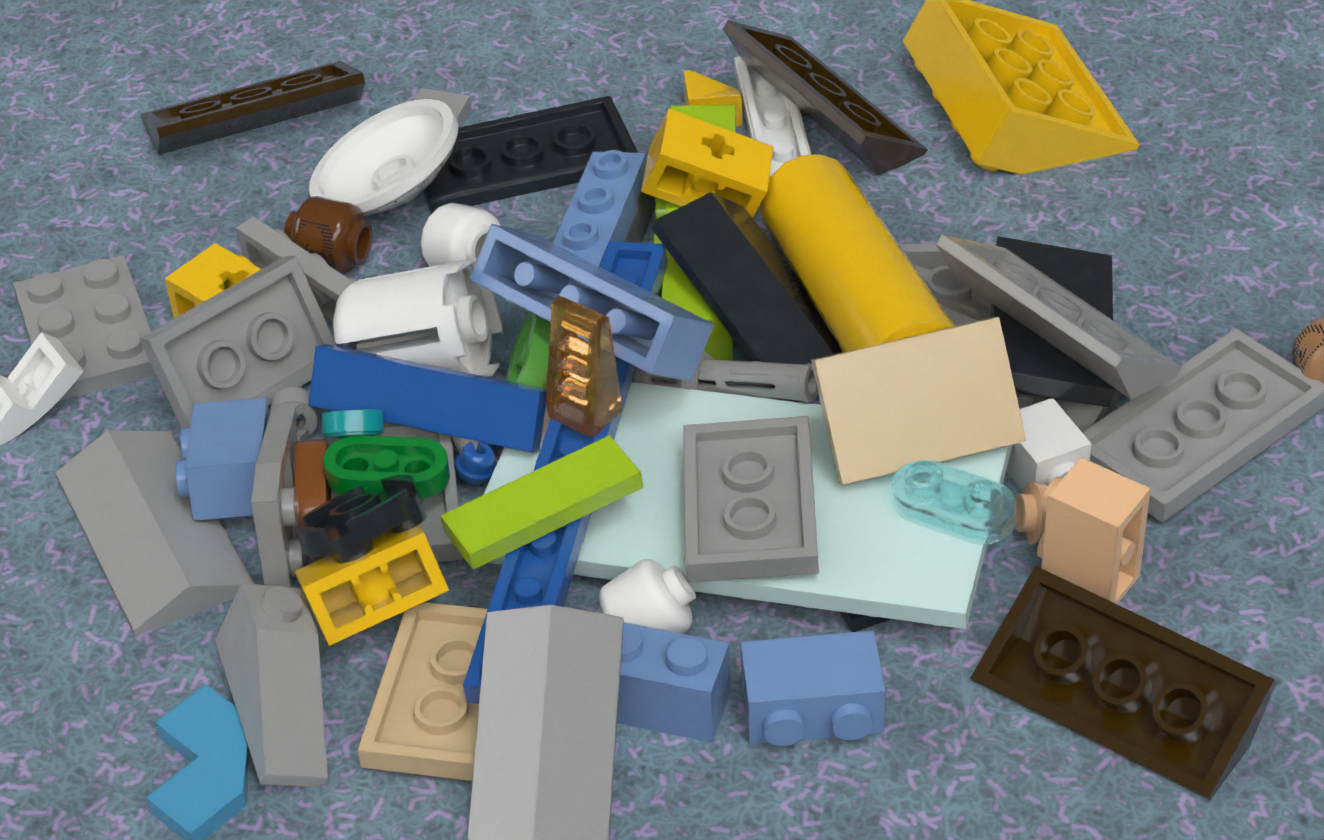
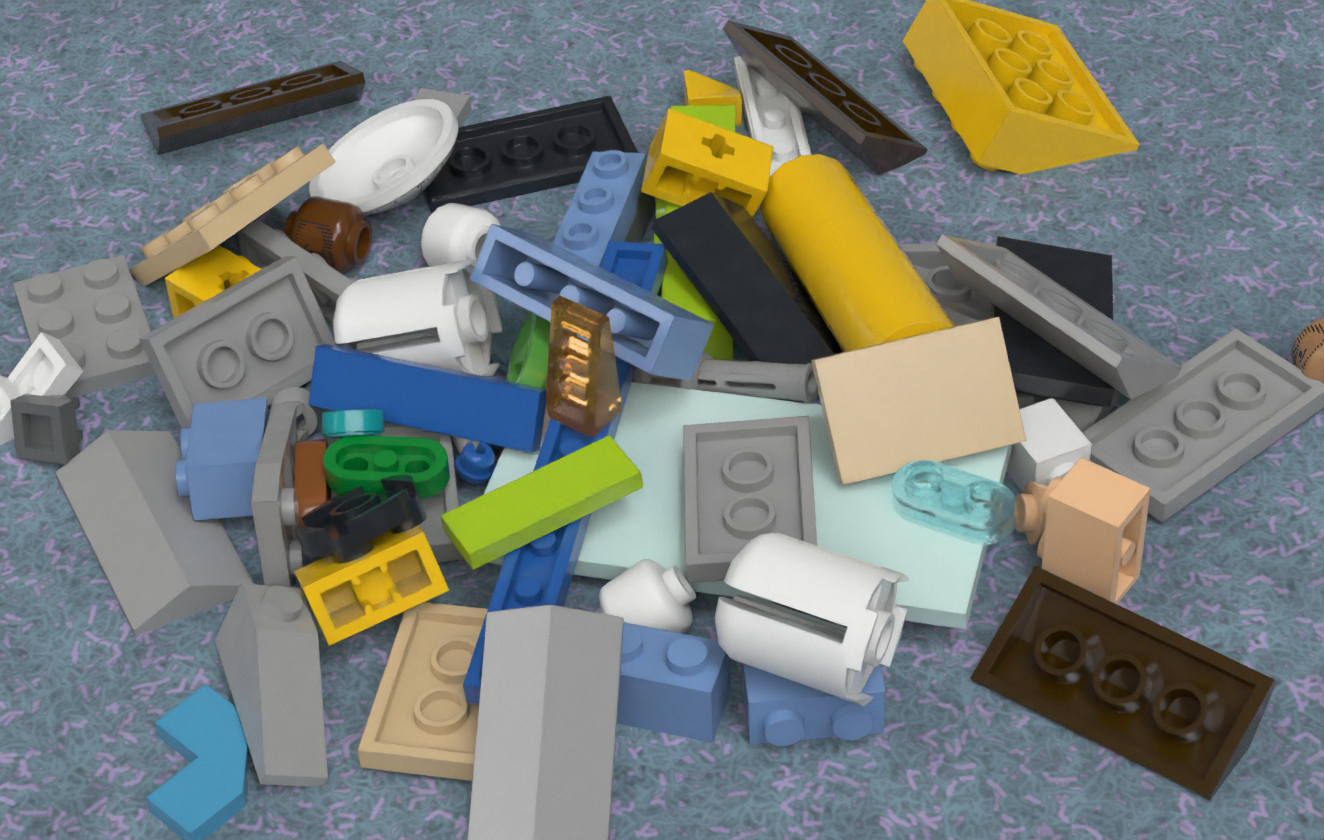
(46, 427): none -> dark grey tile
(230, 212): none -> tan plate
(800, 645): none -> white cylinder

